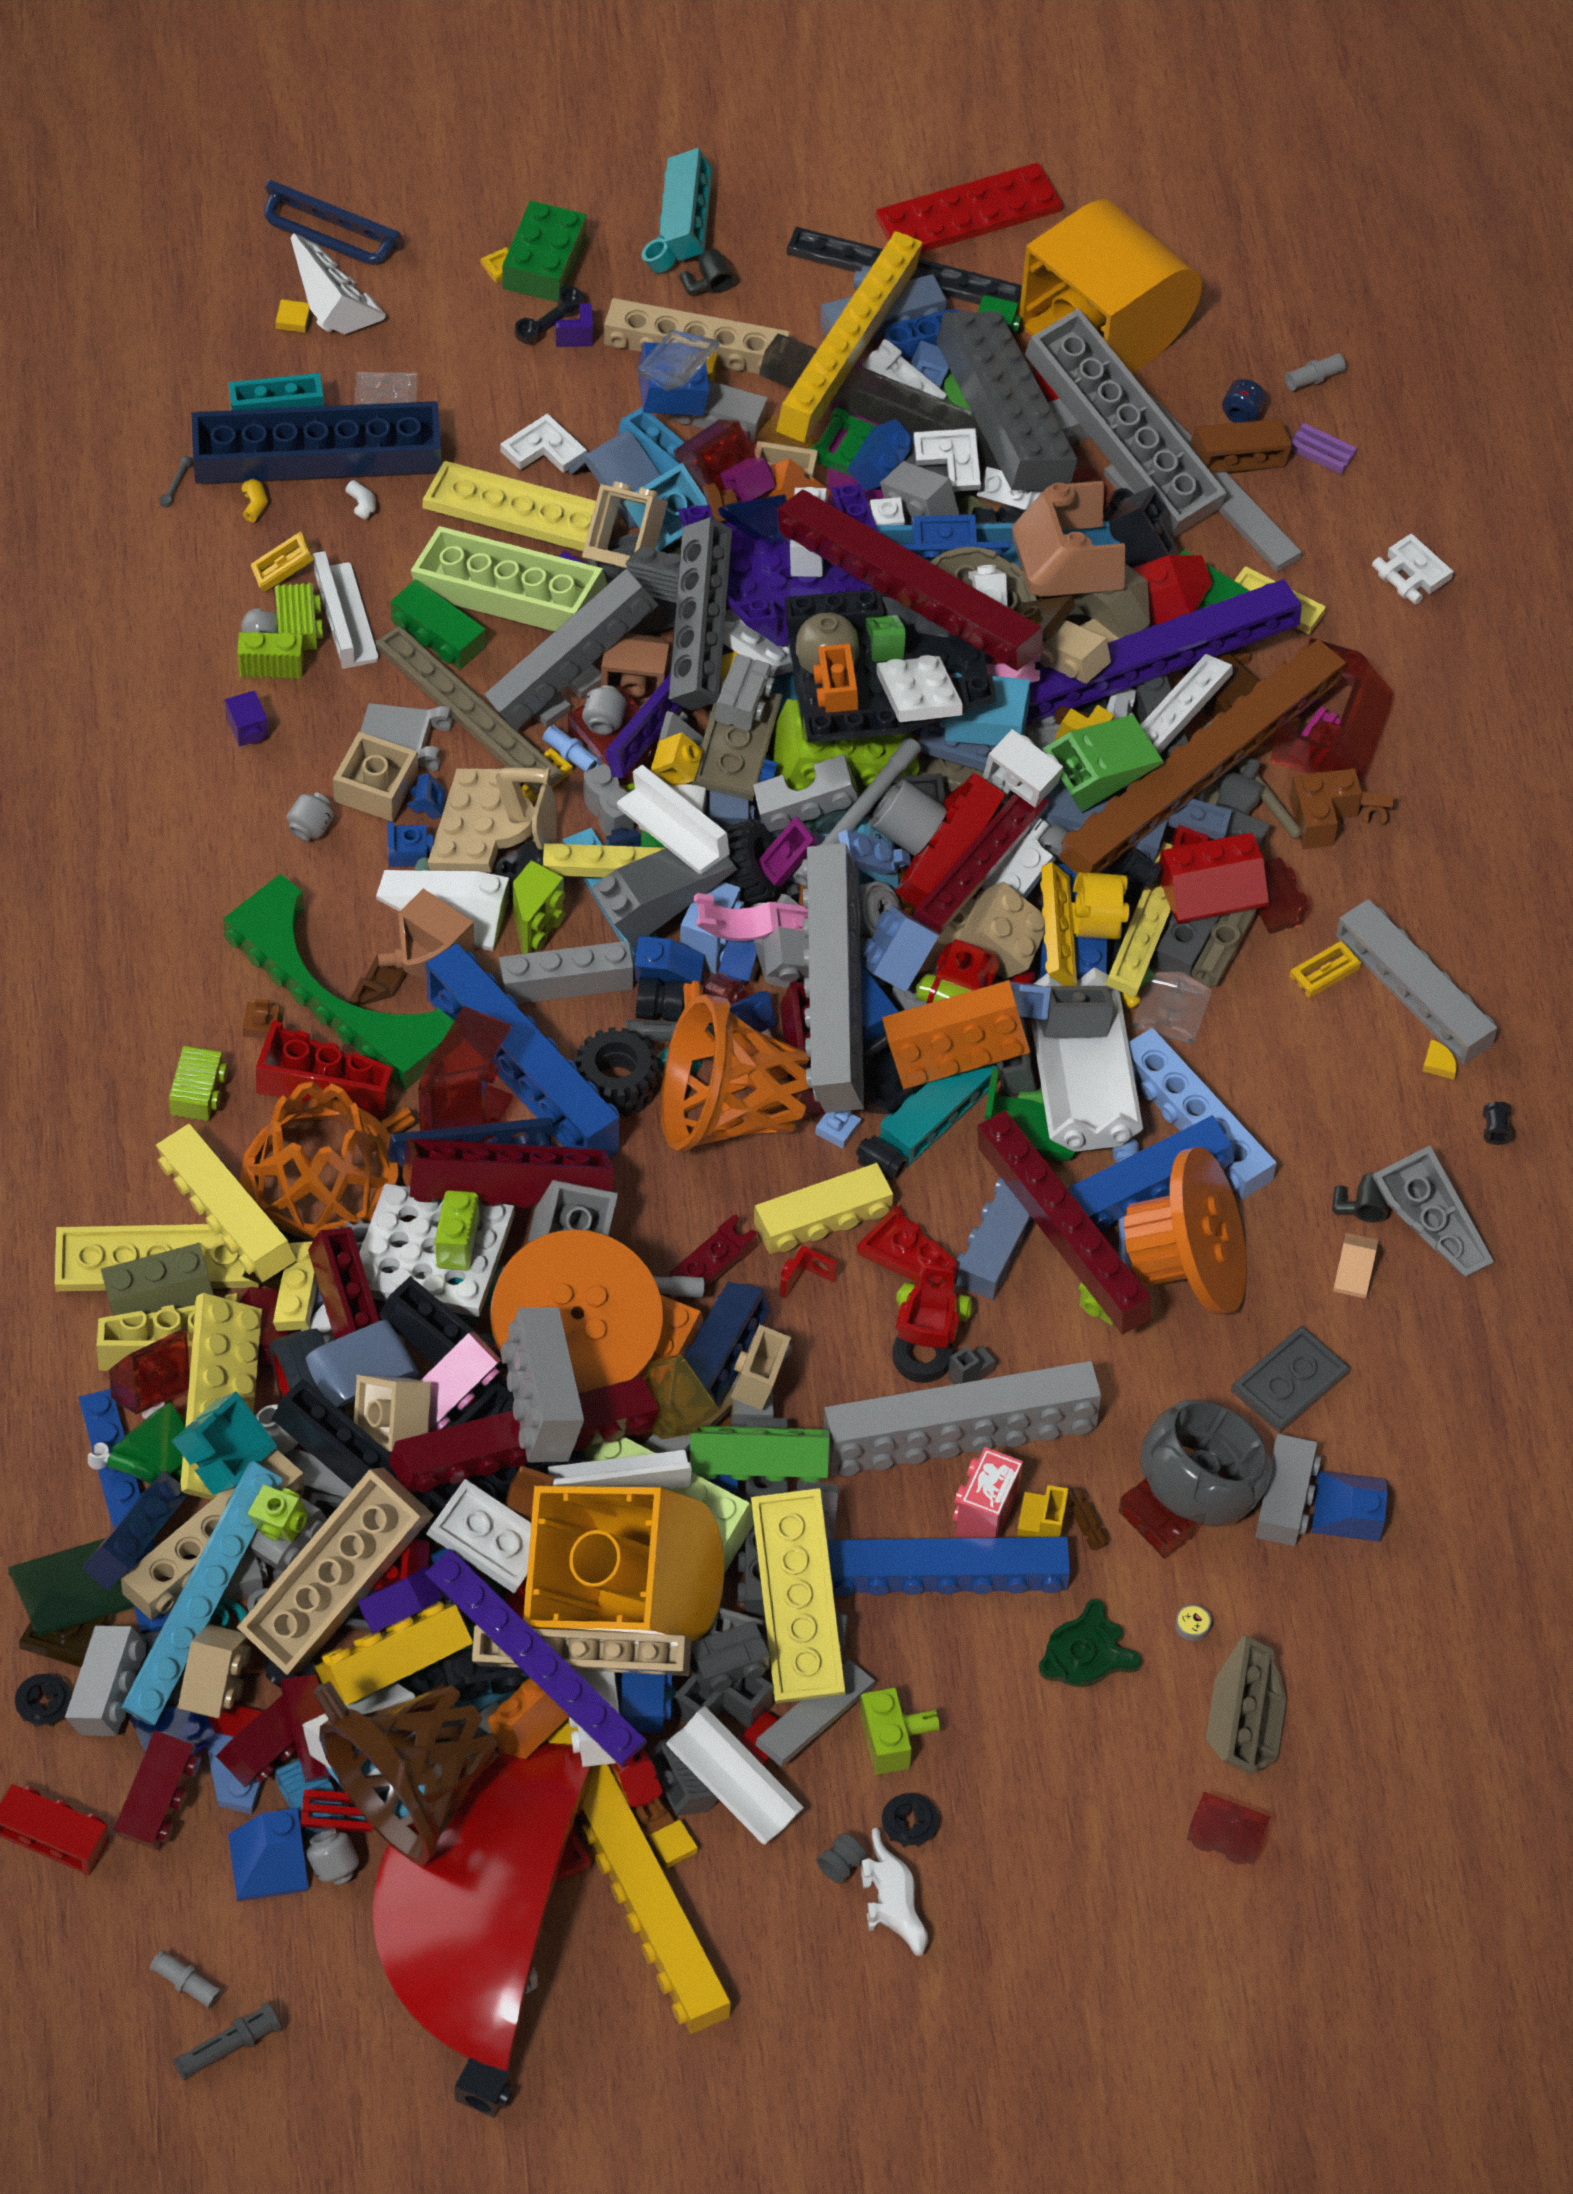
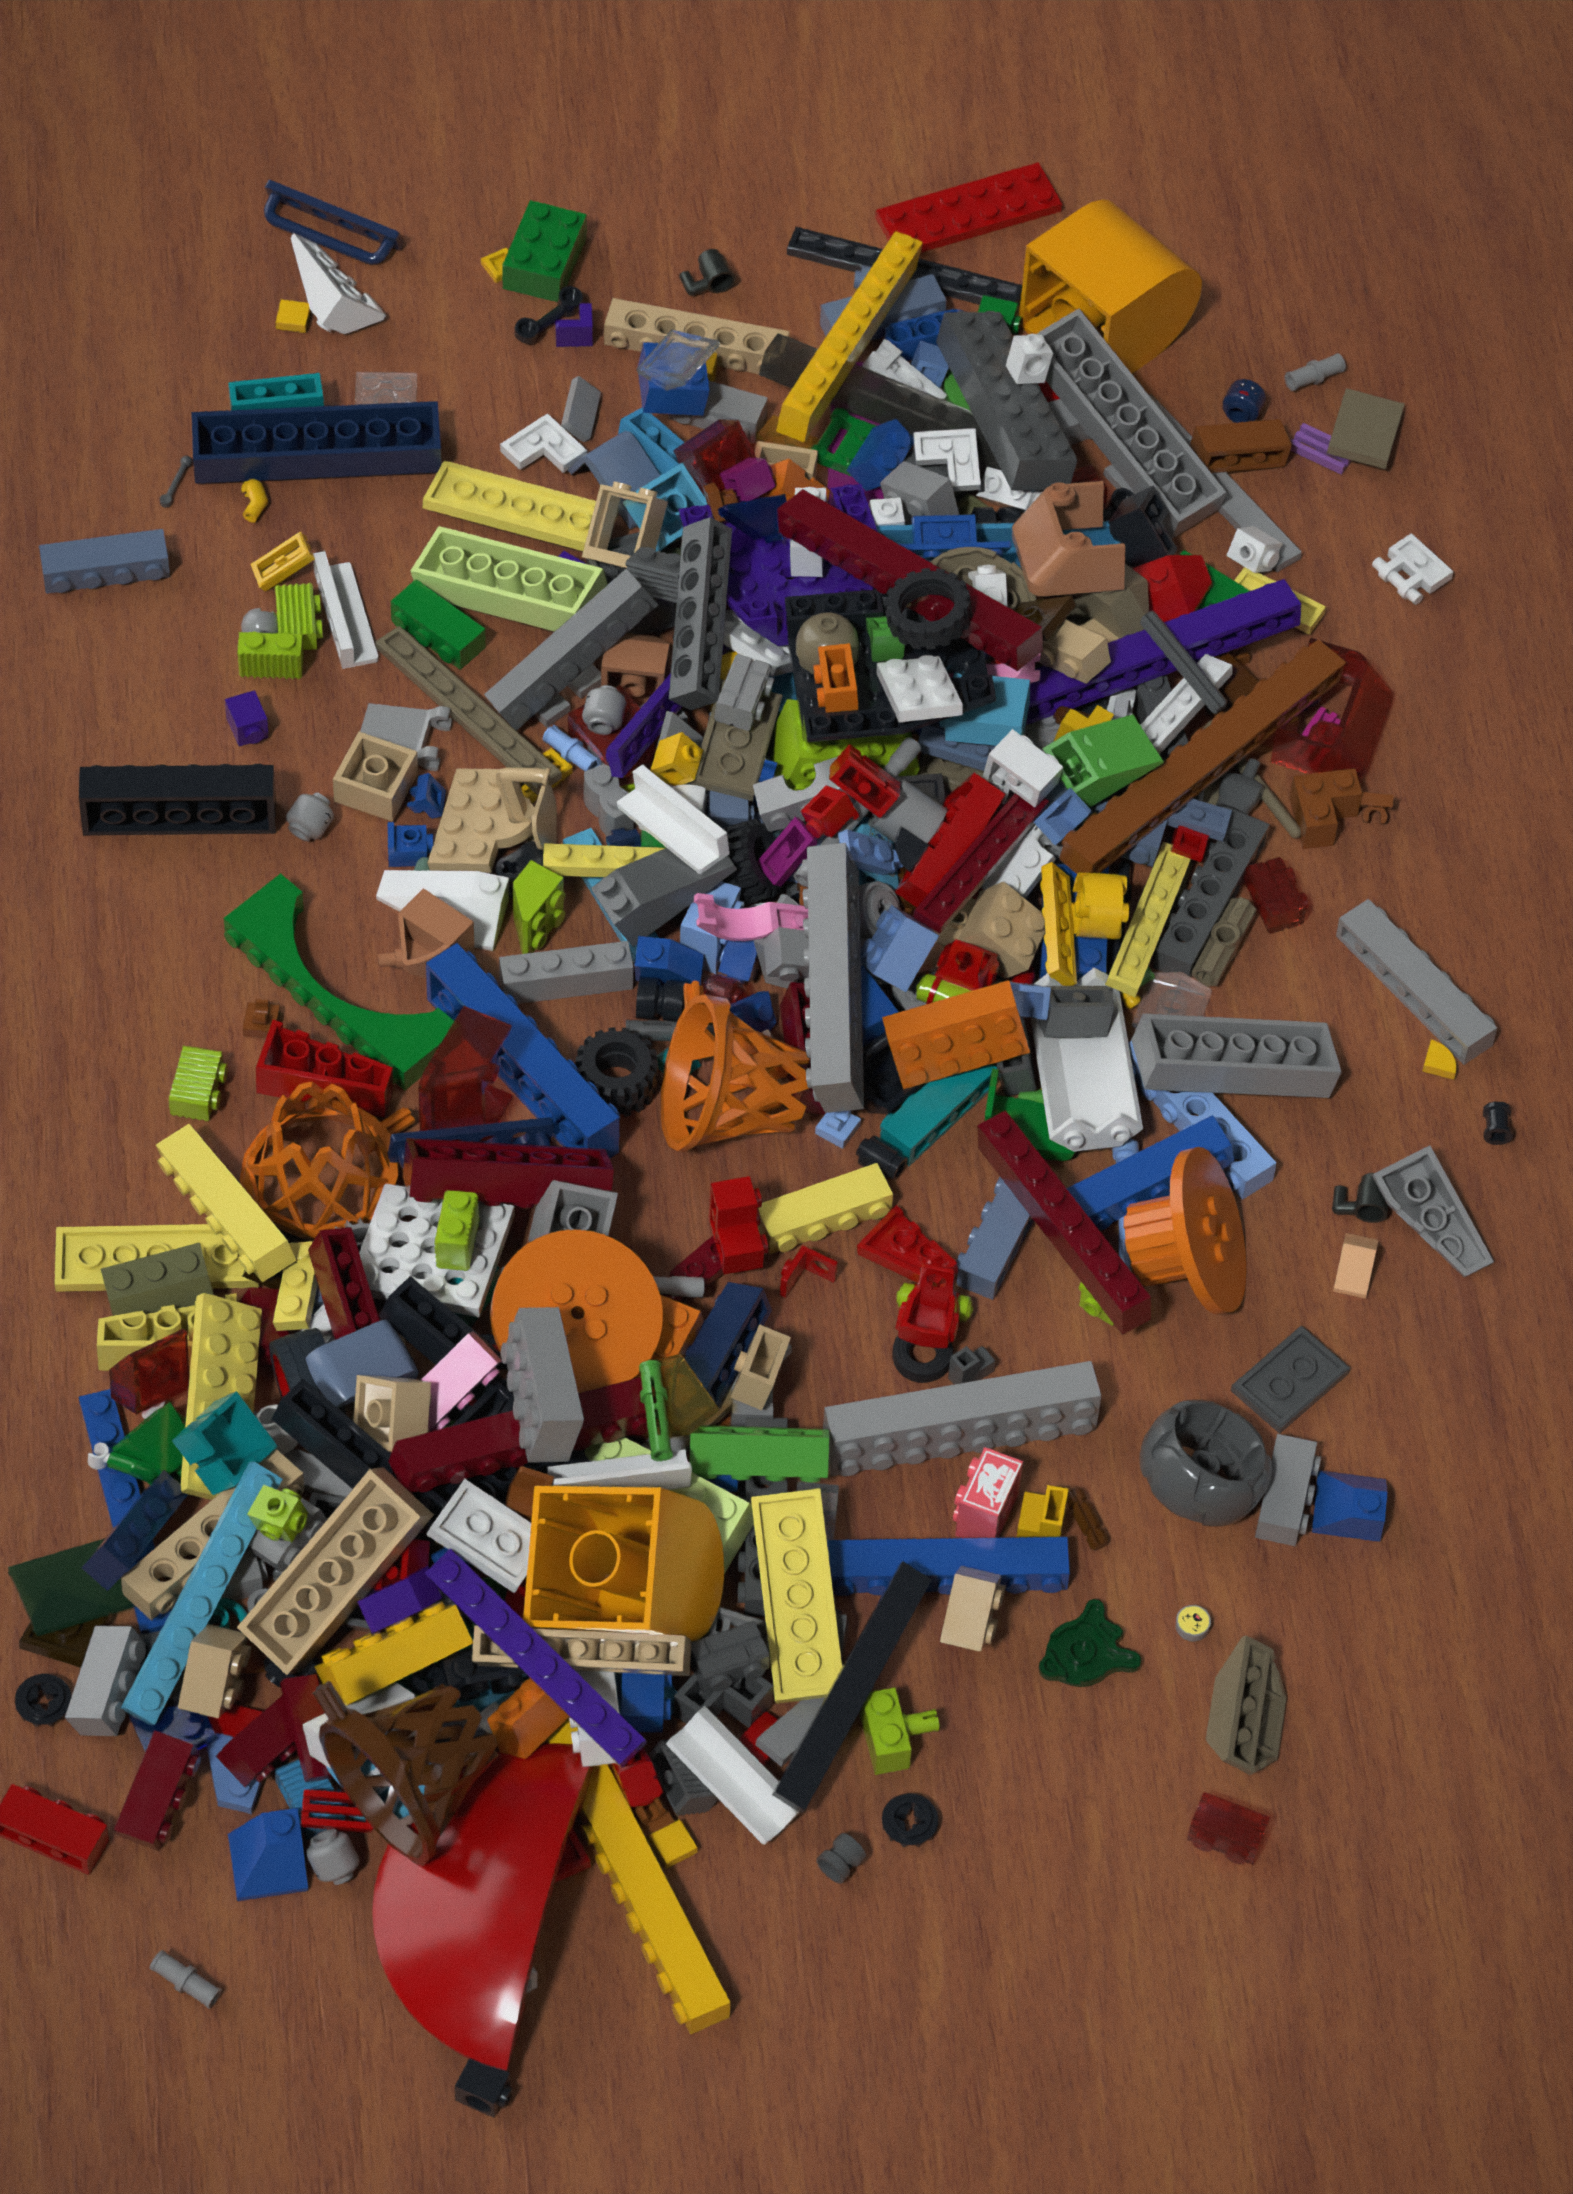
(104, 561): none -> sand blue brick
(177, 799): none -> black brick
(241, 2033): dark grey pin -> none
(364, 497): white arm -> none
(378, 984): reddish brown slope -> none
(580, 409): none -> light grey tile
(651, 1376): none -> bright green pin
(683, 211): teal hinge -> none
(735, 1224): none -> red brick
(828, 812): none -> red brick
(851, 1687): none -> black tile
(864, 781): none -> red brick
(895, 1896): white animal -> none
(909, 848): none -> black tile
(920, 585): none -> black tyre
(971, 1609): none -> tan brick
(1029, 359): none -> white brick
(1062, 816): none -> medium blue panel
(1139, 872): black piece -> none
(1154, 1521): clear red brick -> none
(1183, 662): none -> dark grey axle
(1214, 878): red slope -> none
(1236, 1055): none -> light grey brick
(1254, 549): none -> white brick
(1309, 984): yellow tile -> none
(1365, 428): none -> dark tan tile

